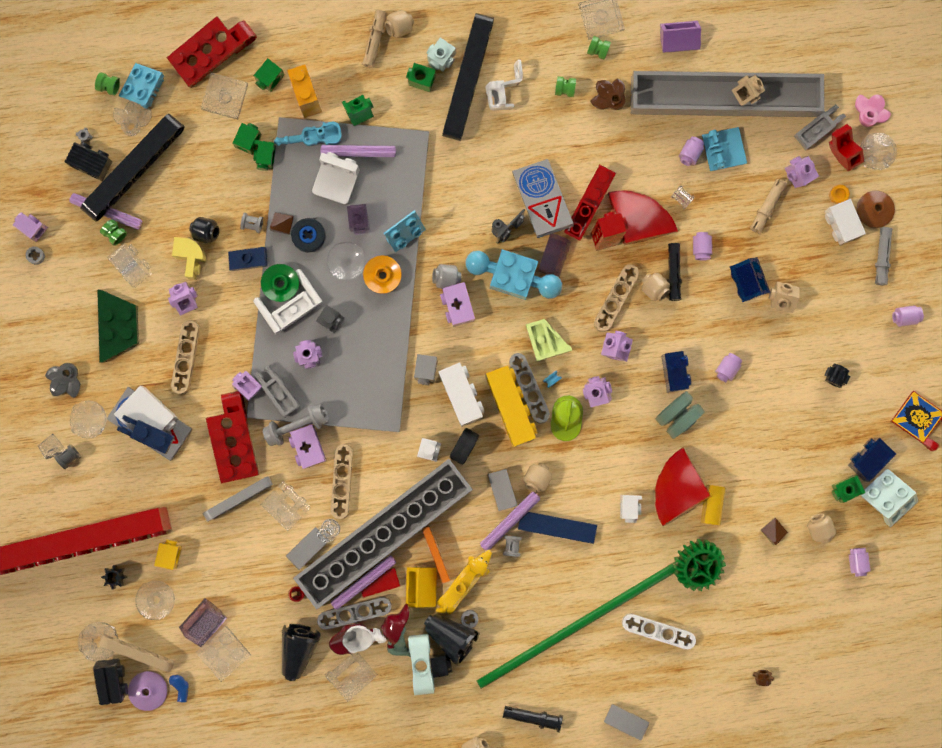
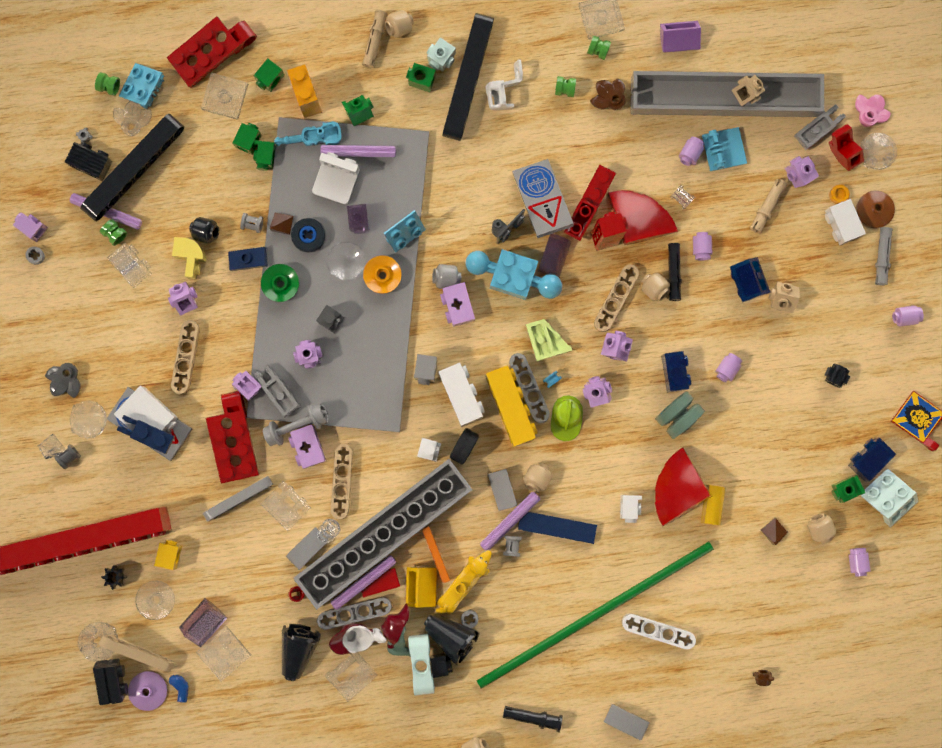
(116, 325): dark green wing -> none
(292, 310): white plate -> none
(711, 564): green gear -> none

